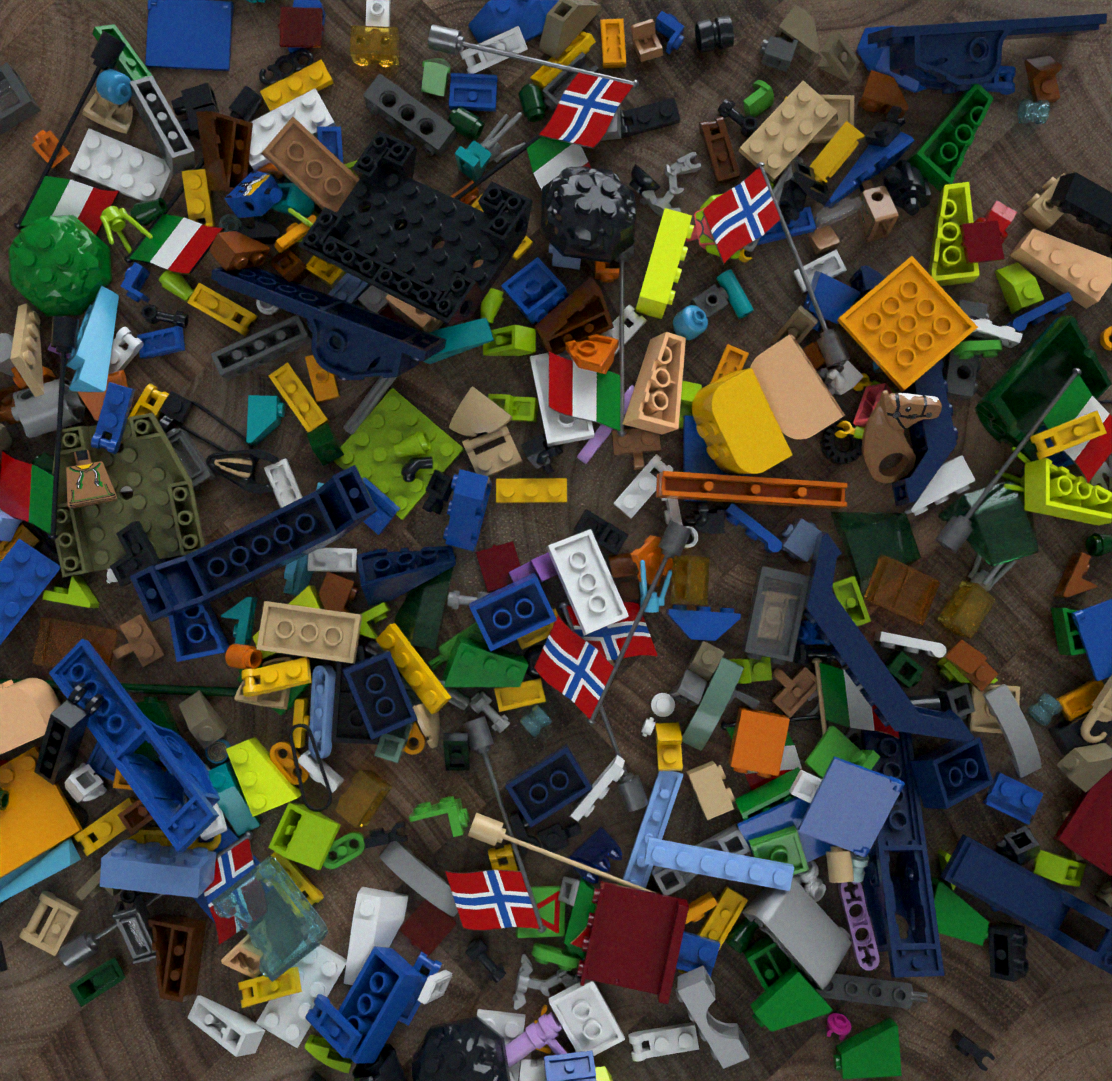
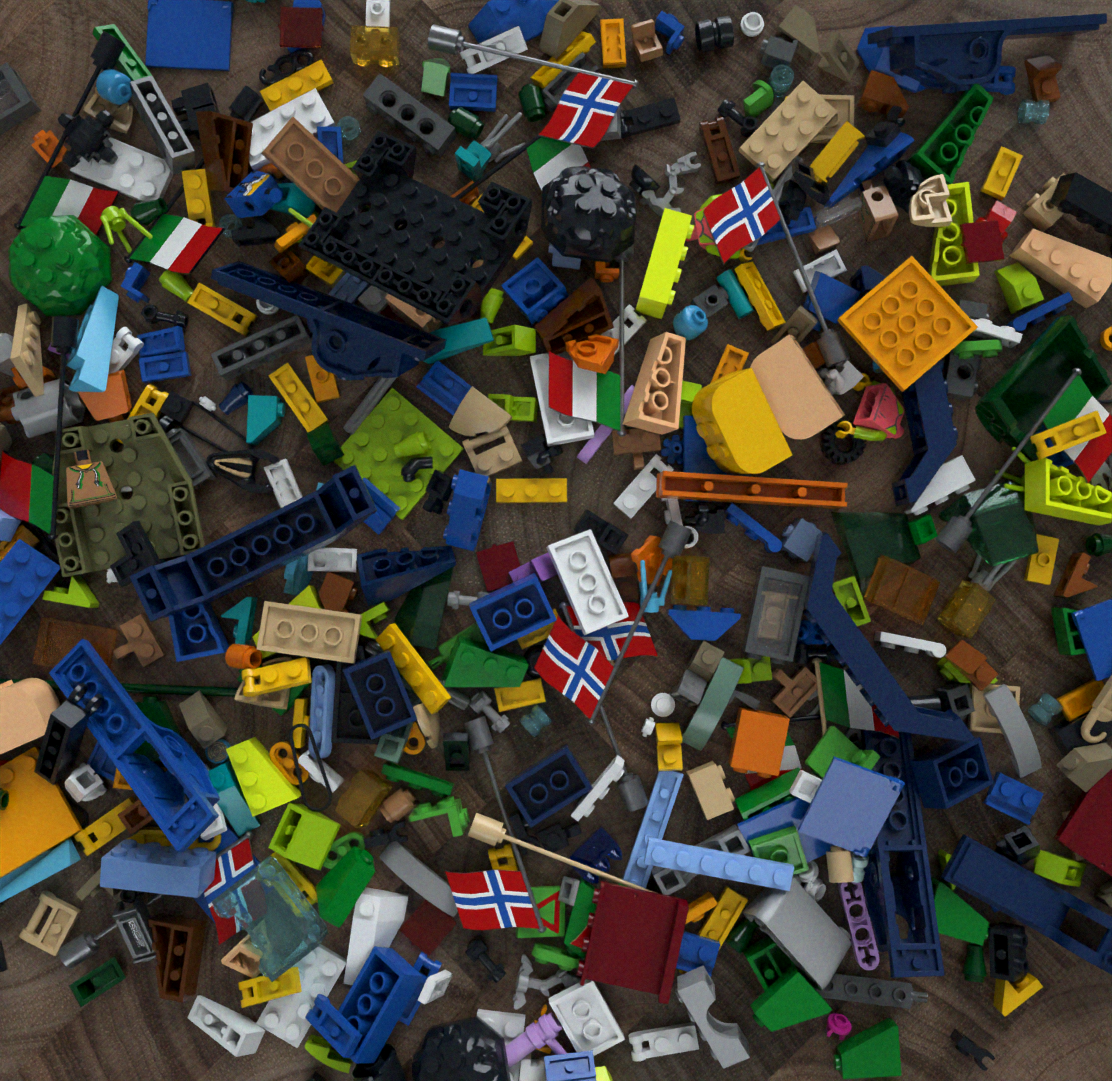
(87, 138): none -> black piece
(113, 417): blue plate -> none
(165, 367): none -> blue plate
(207, 403): none -> white piece
(236, 398): none -> dark blue cone
(238, 251): dark orange slope -> none
(344, 885): none -> green slope
(349, 121): none -> clear light blue plate
(398, 804): none -> medium nougat brick
(417, 779): none -> green plate
(444, 387): none -> blue plate
(670, 450): none -> blue plant
(752, 24): none -> white plate
(759, 296): none -> yellow plate
(779, 85): none -> clear light blue wheel
(885, 432): medium nougat animal -> none
(912, 670): dark green brick -> none
(922, 529): none -> green plate
(929, 203): none -> tan brick
(974, 964): none -> dark green cone
(1001, 173): none -> yellow plate
(1010, 996): none -> yellow slope
(1041, 564): none -> yellow plate

